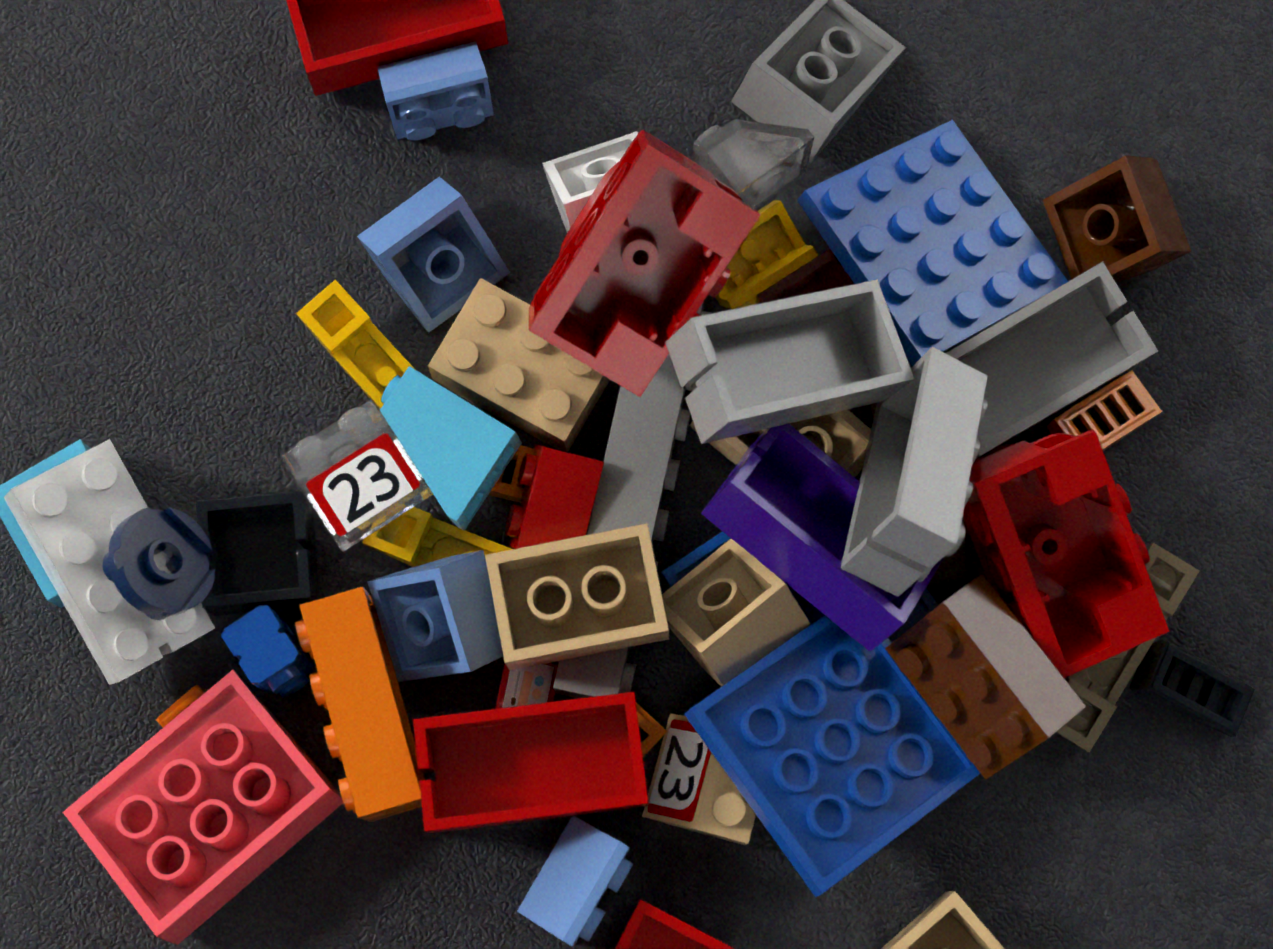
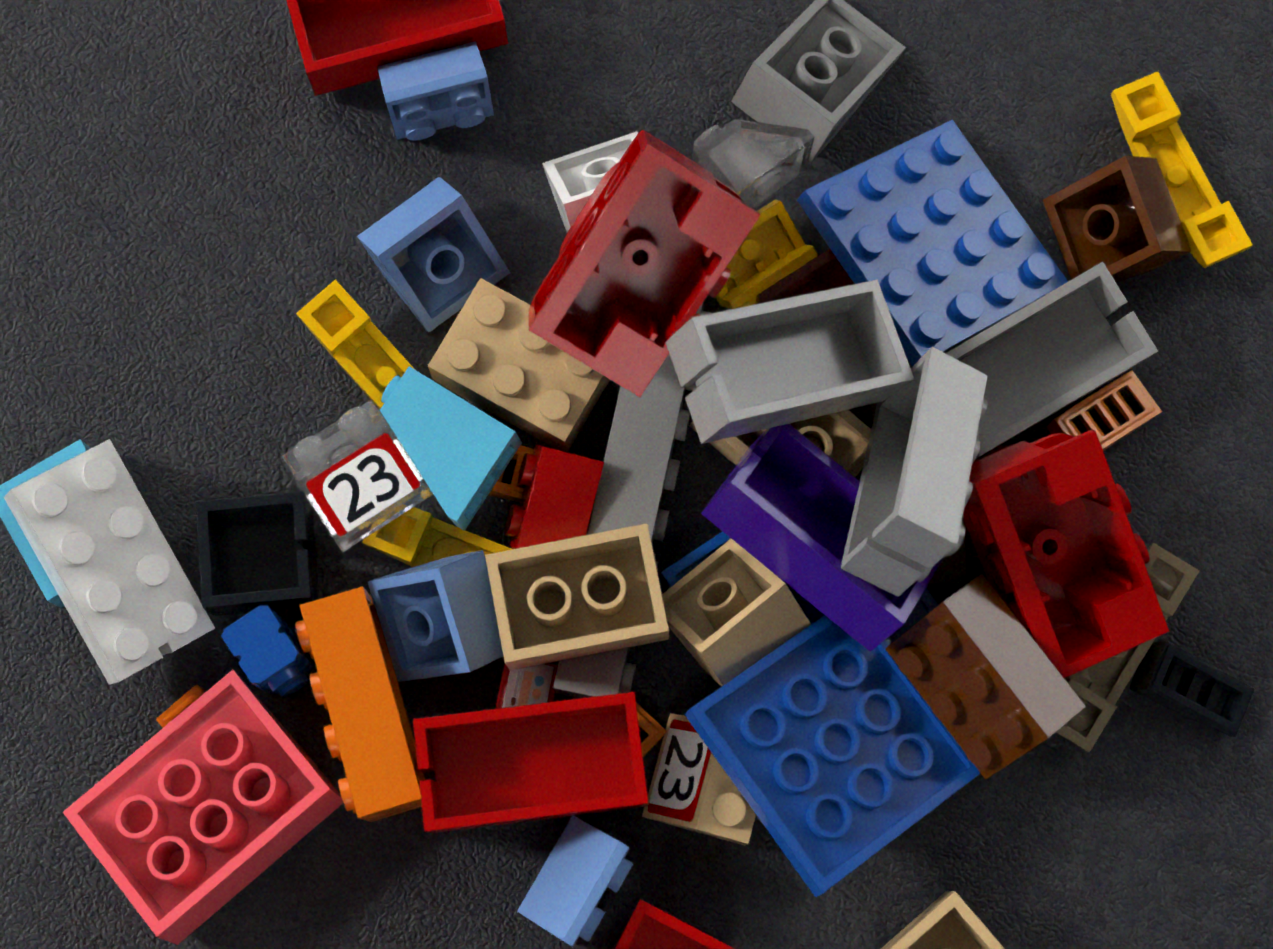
(139, 579): dark blue plate -> none
(1152, 131): none -> yellow slope

